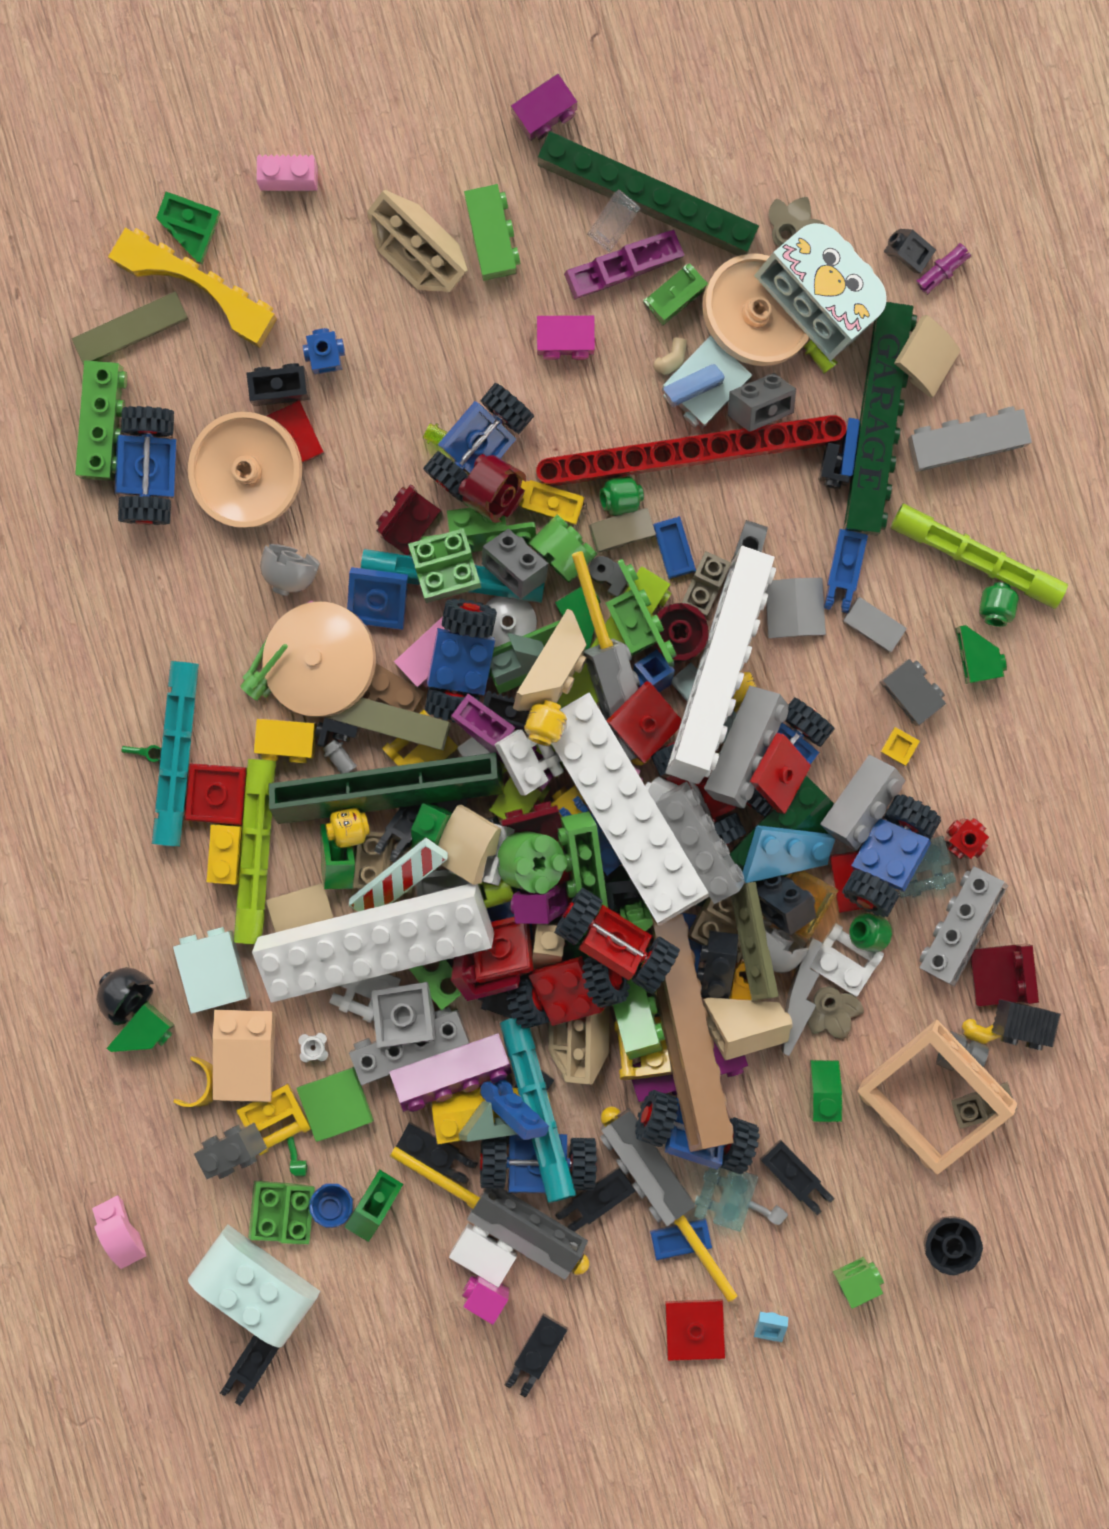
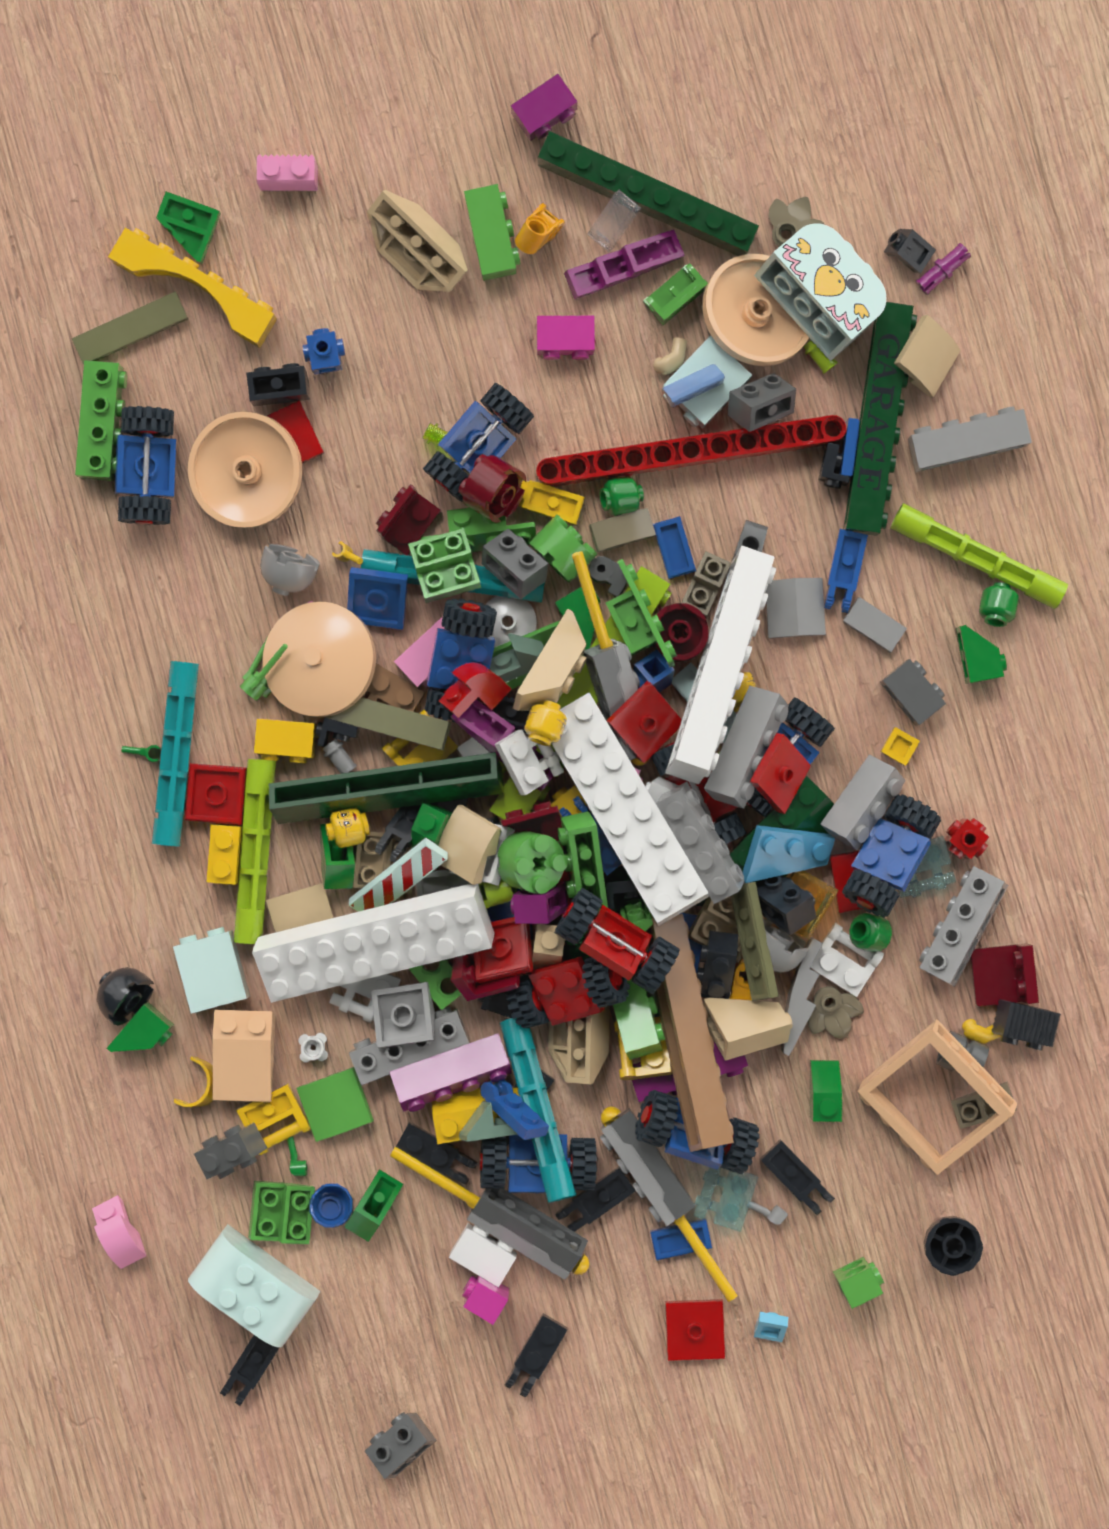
(347, 554): none -> yellow hand
(399, 1445): none -> dark grey brick
(474, 683): none -> red brick
(538, 230): none -> light orange piece

